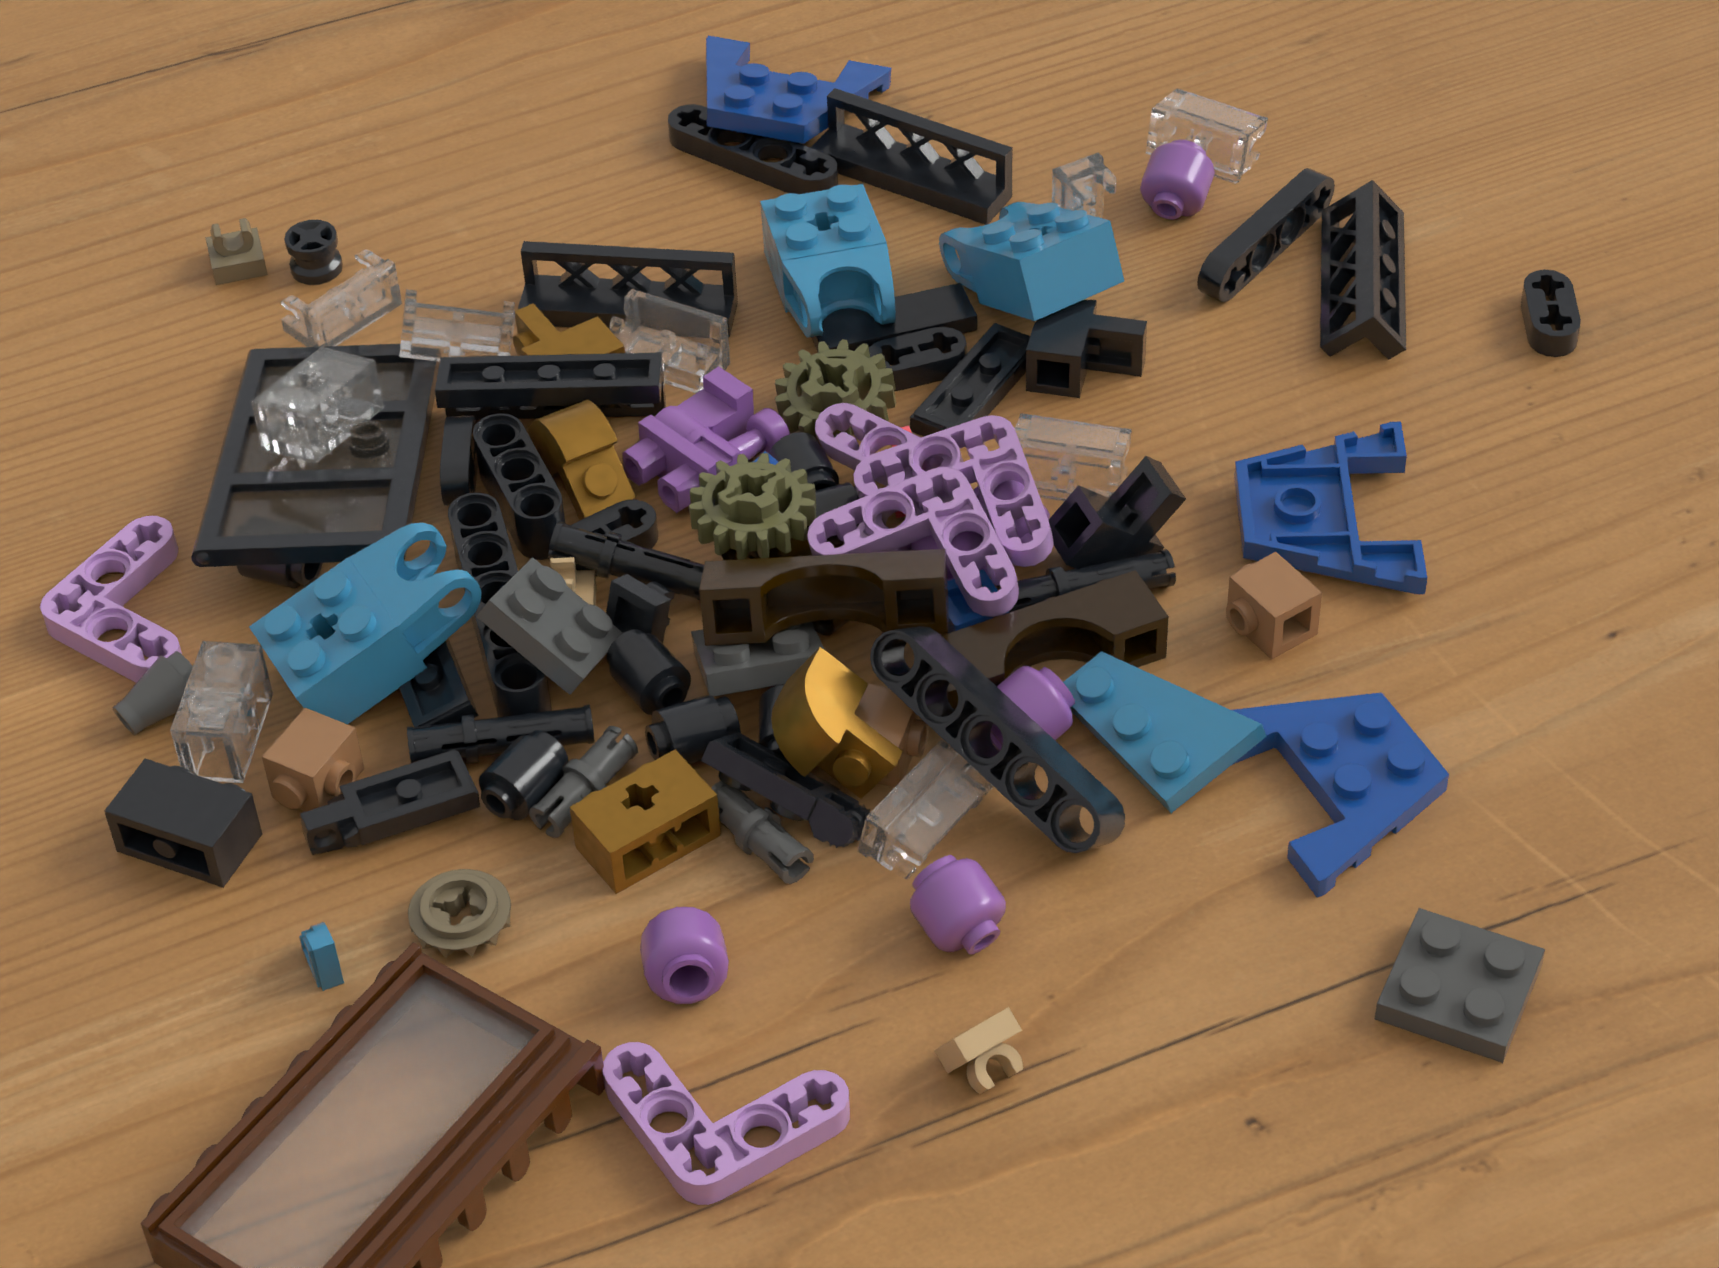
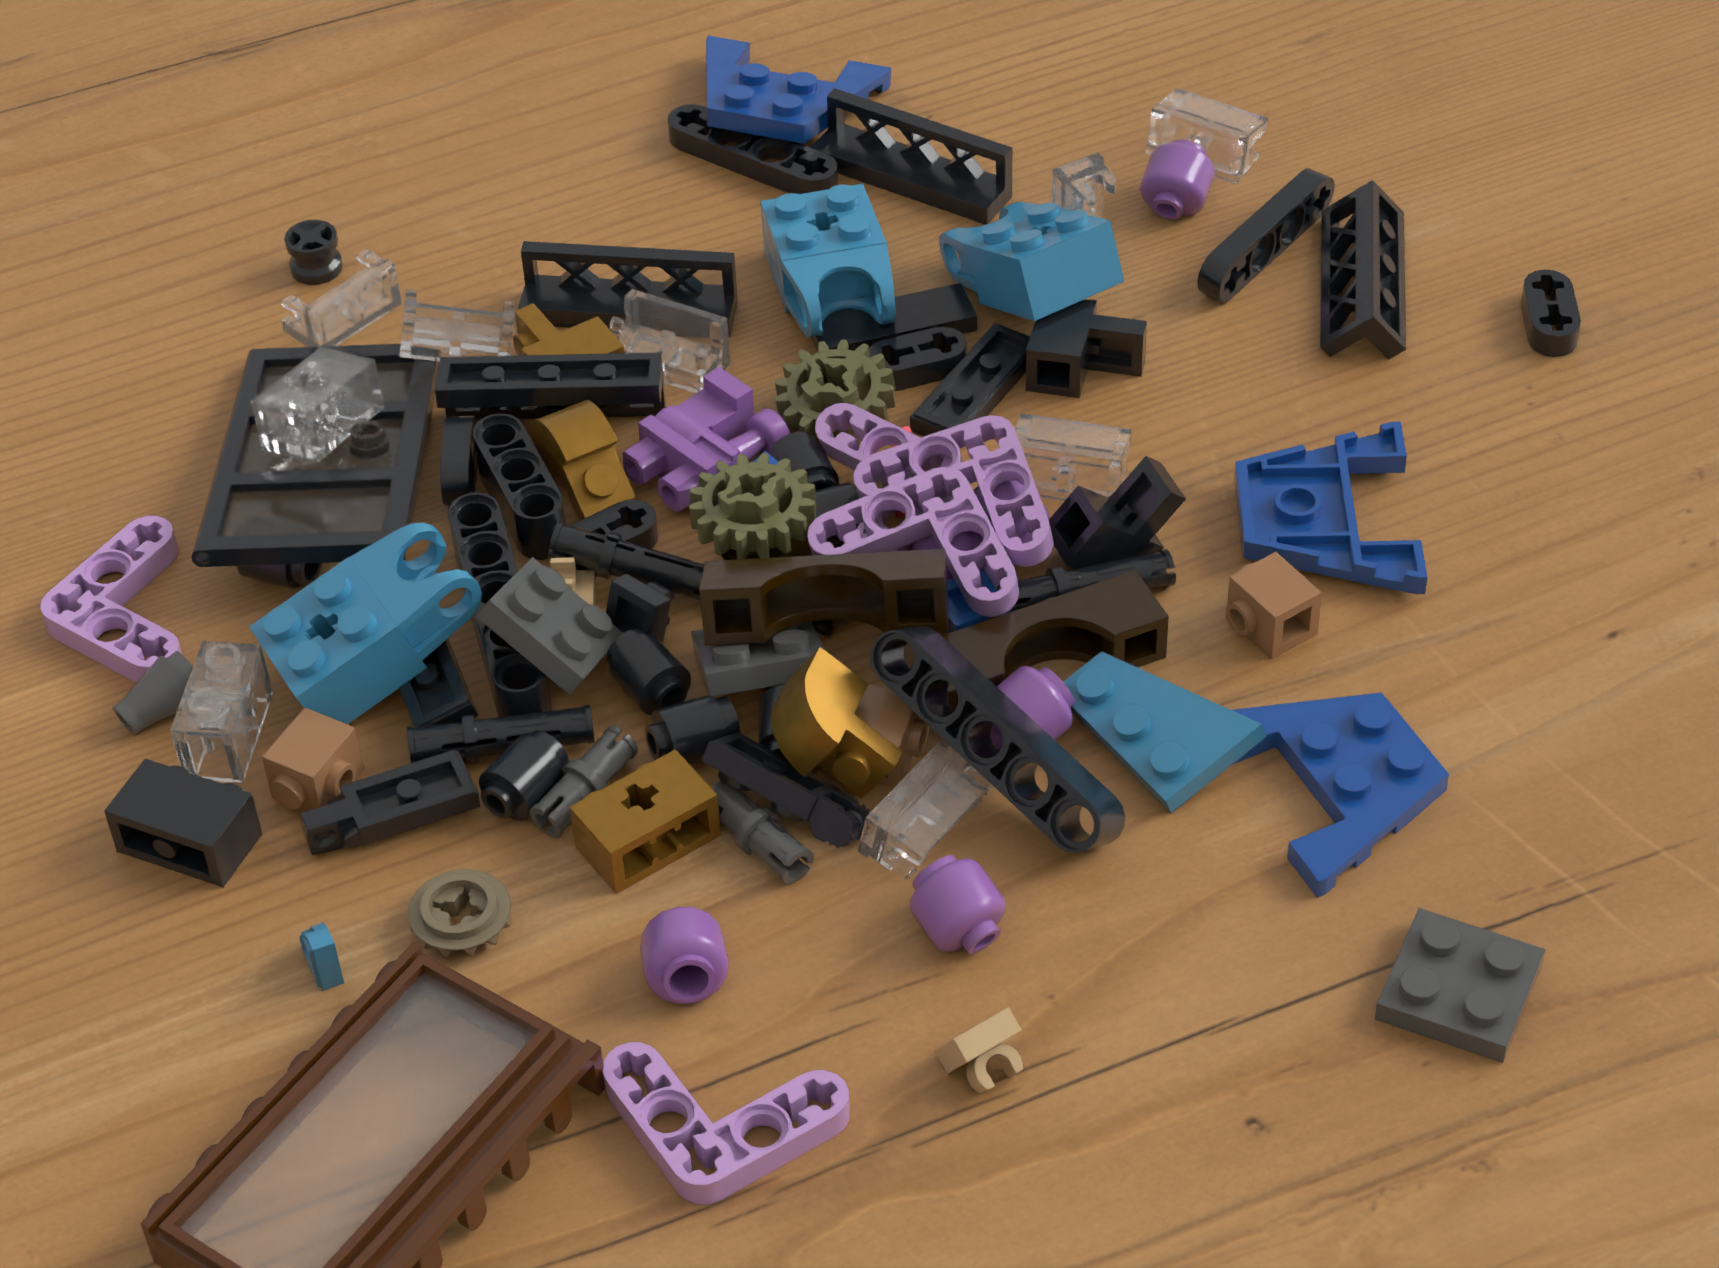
(235, 254): dark tan tile -> none

